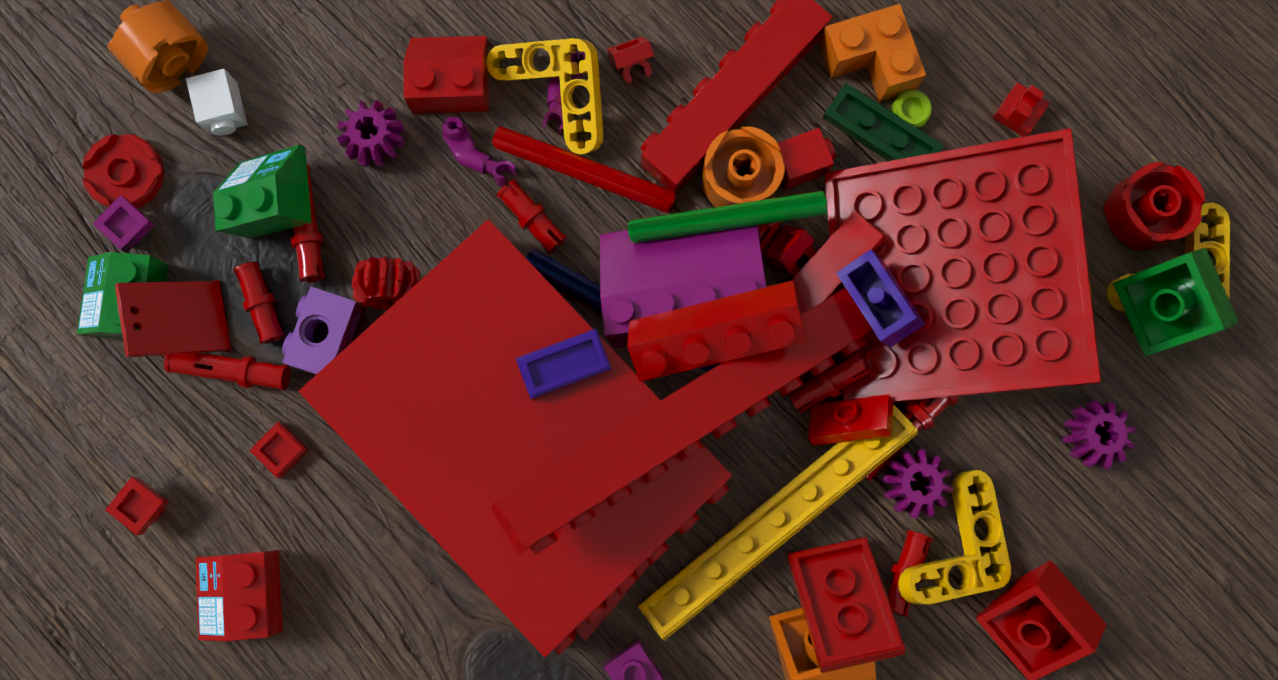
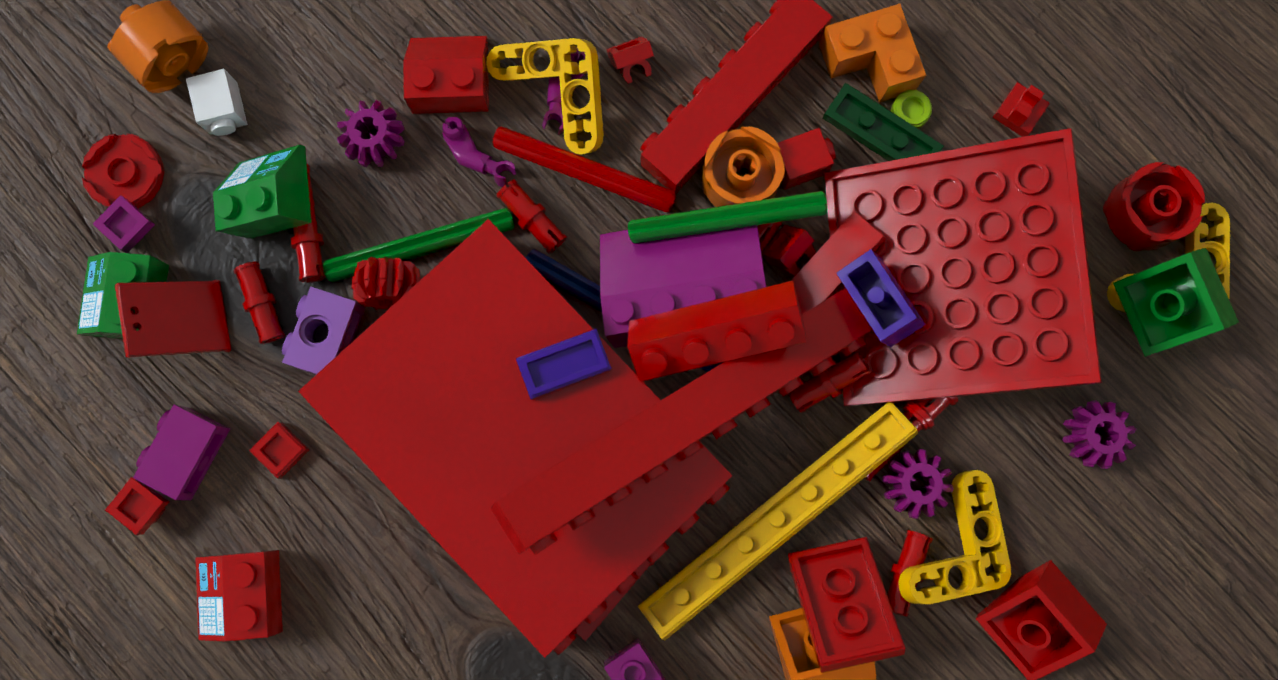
(180, 452): none -> magenta brick
(243, 371): red pin -> none
(417, 244): none -> green axle
(851, 420): red plate -> none

